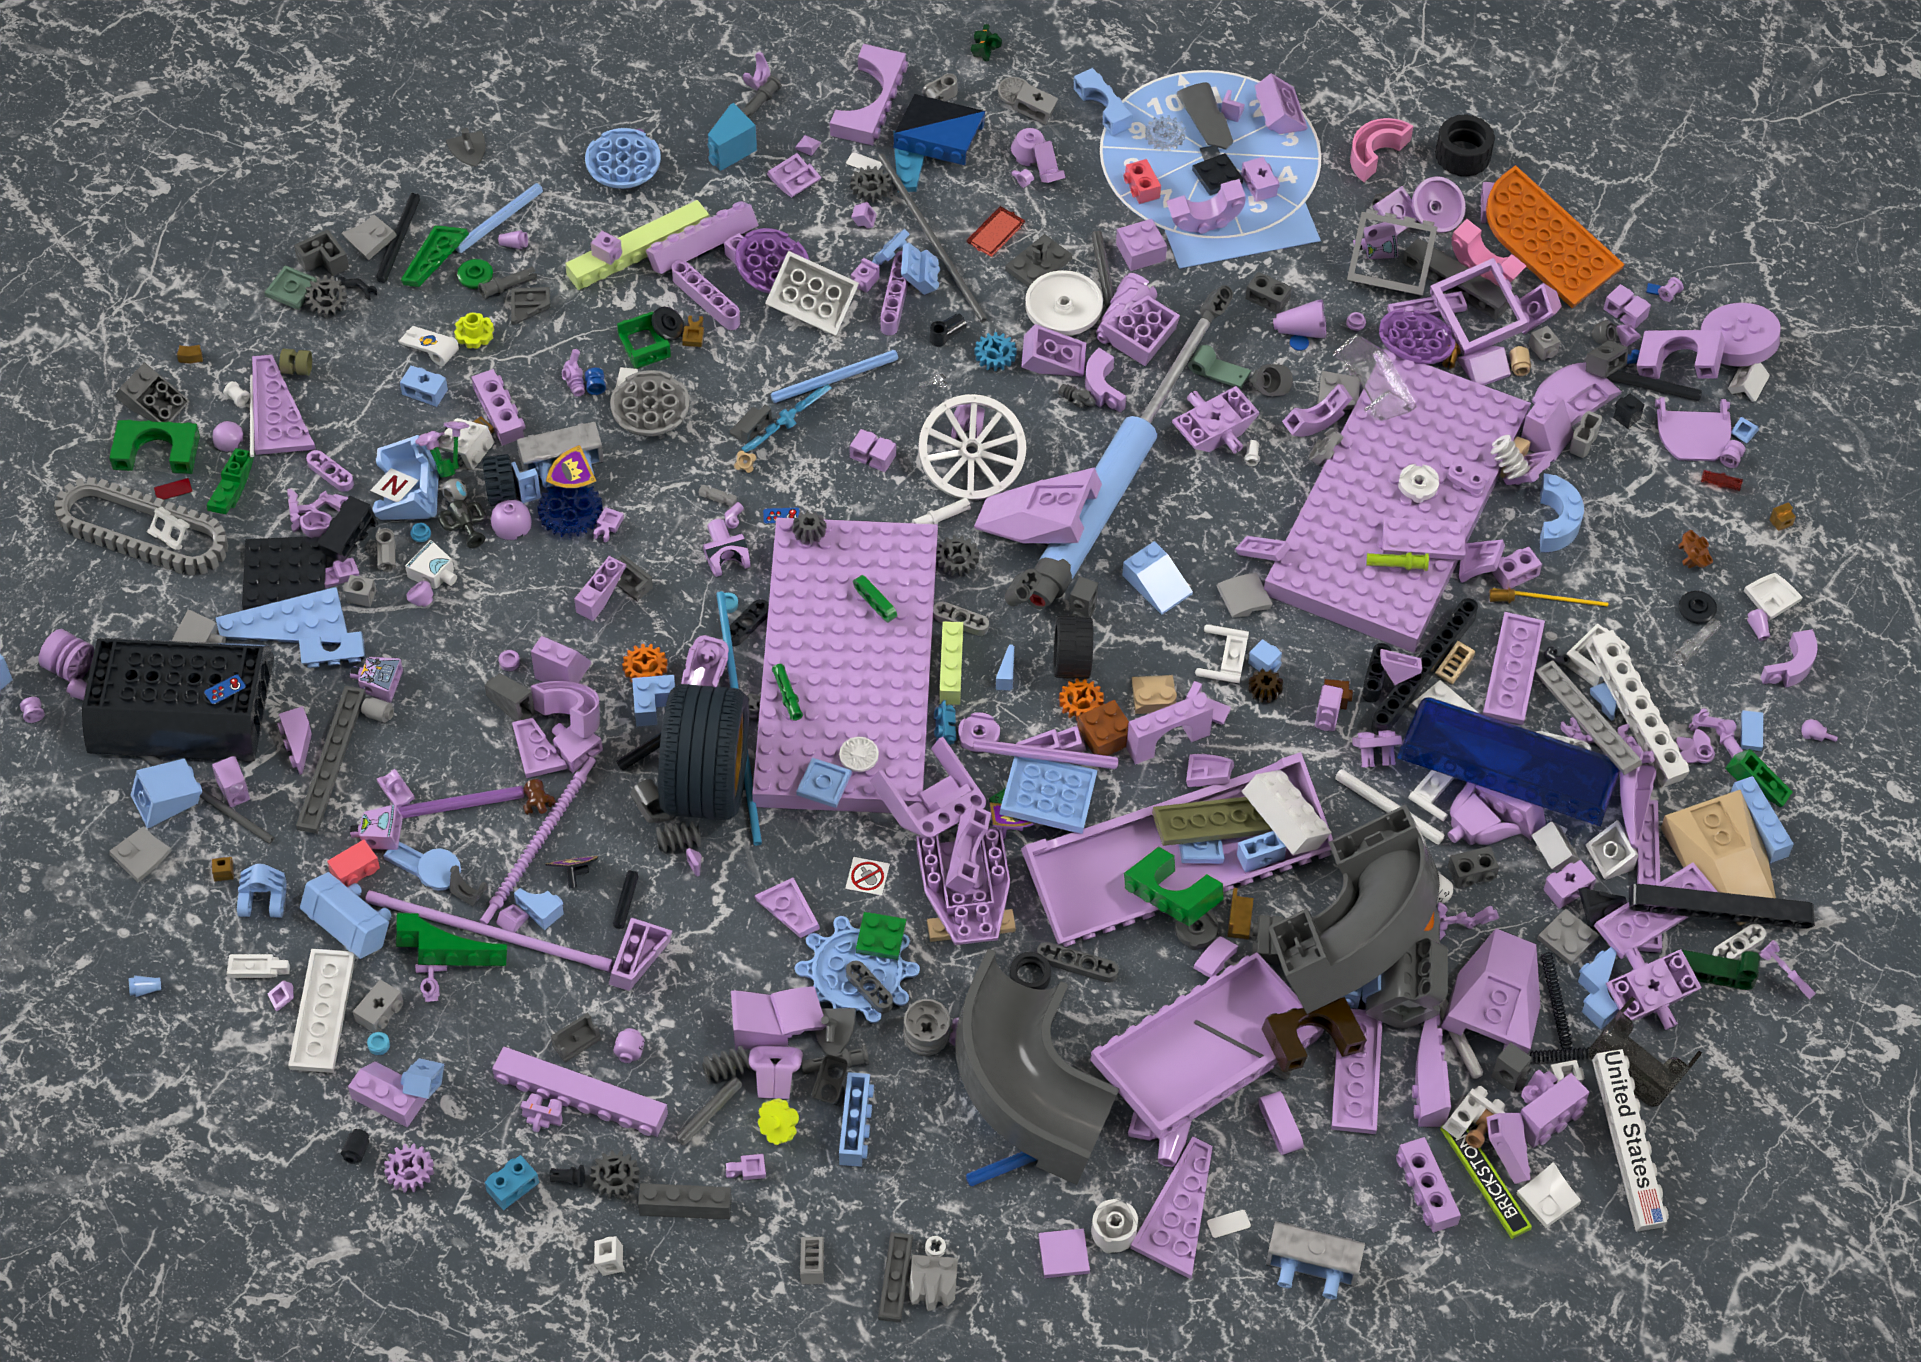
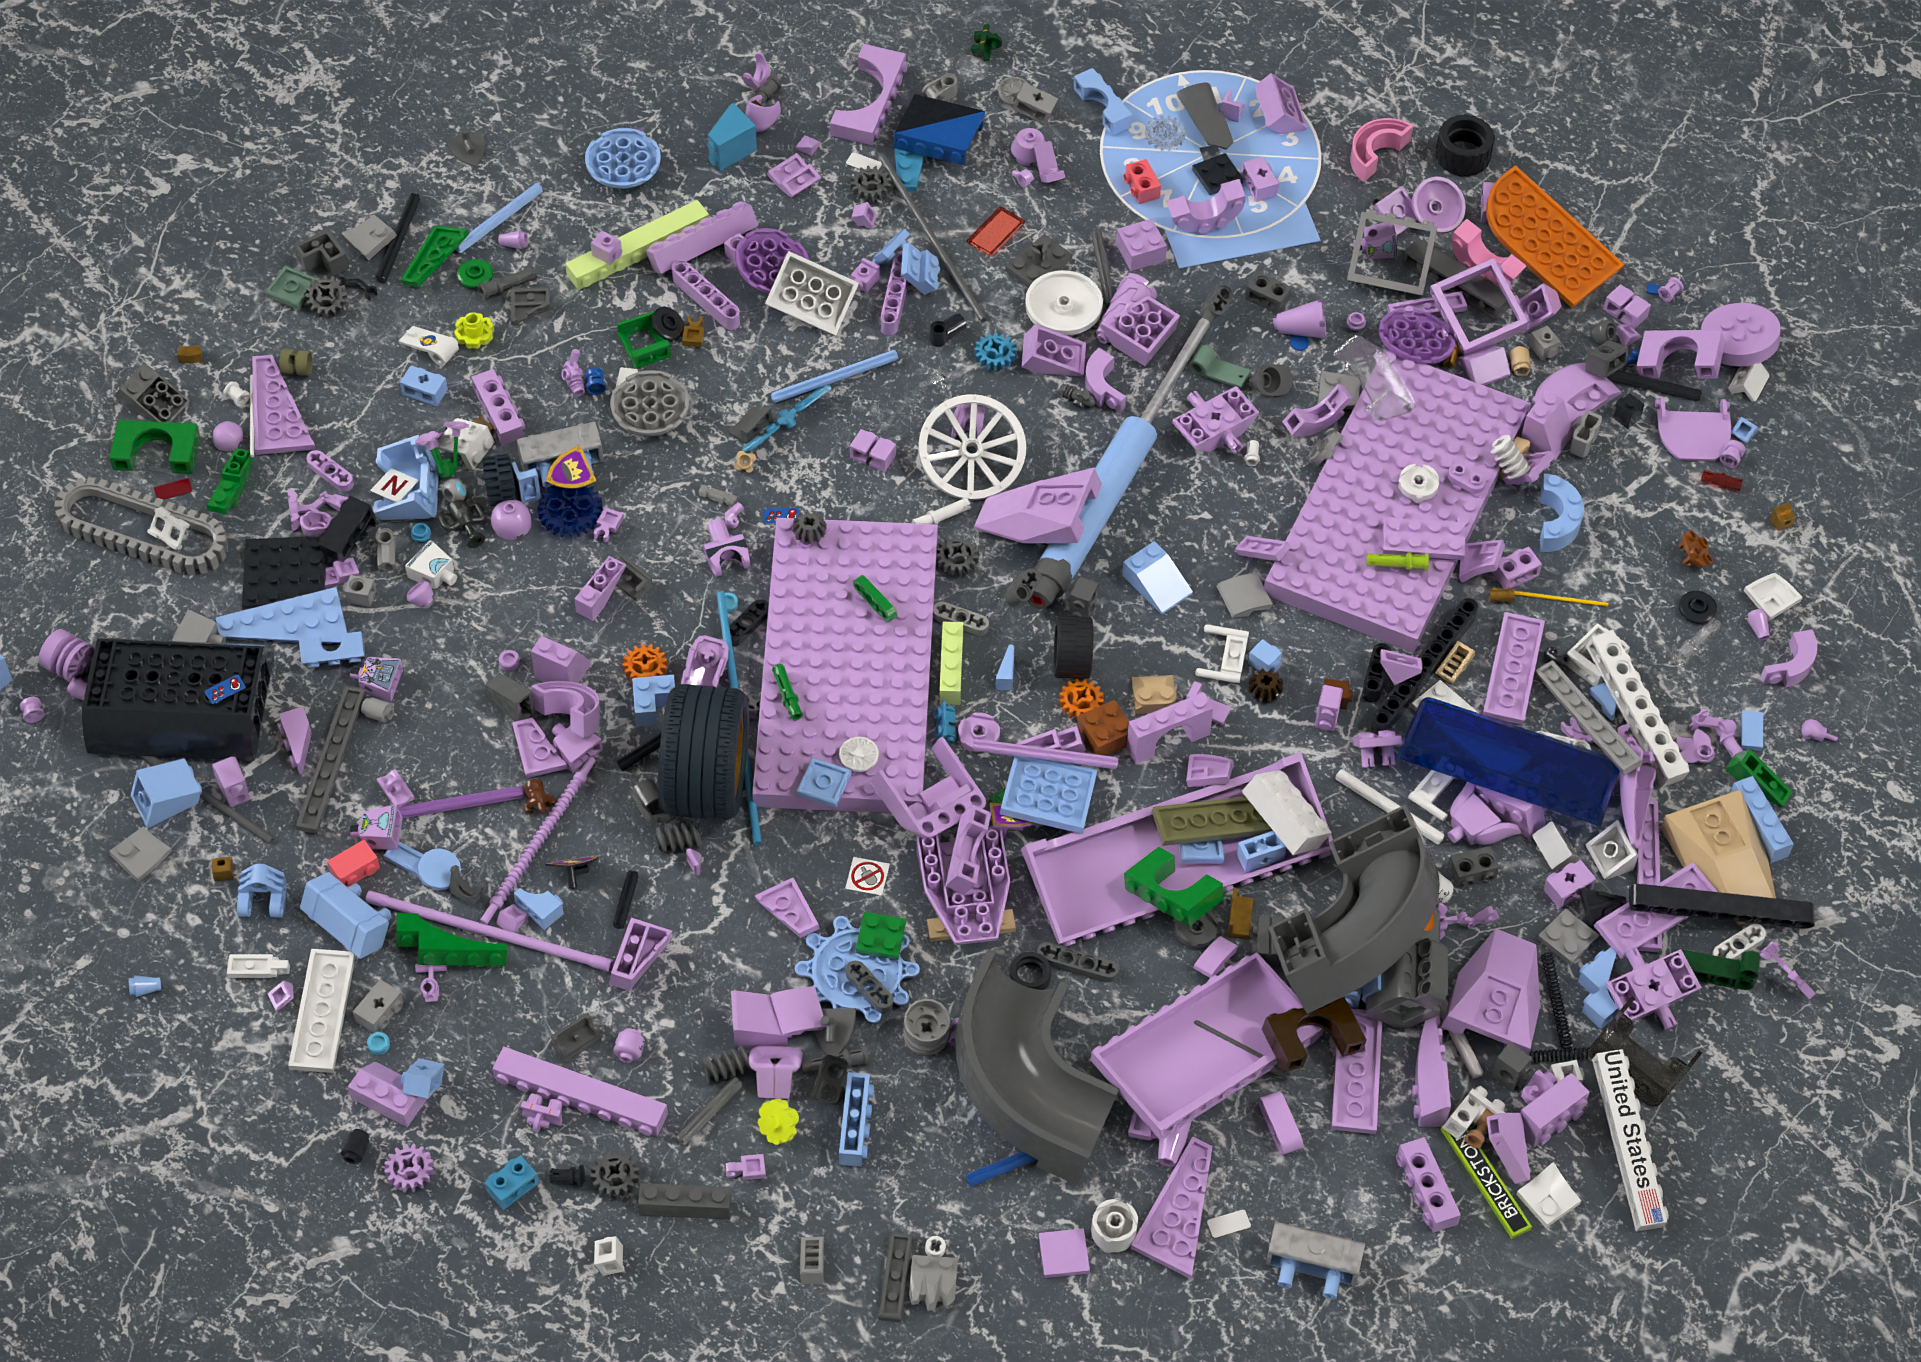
(762, 116): none -> lavender piece

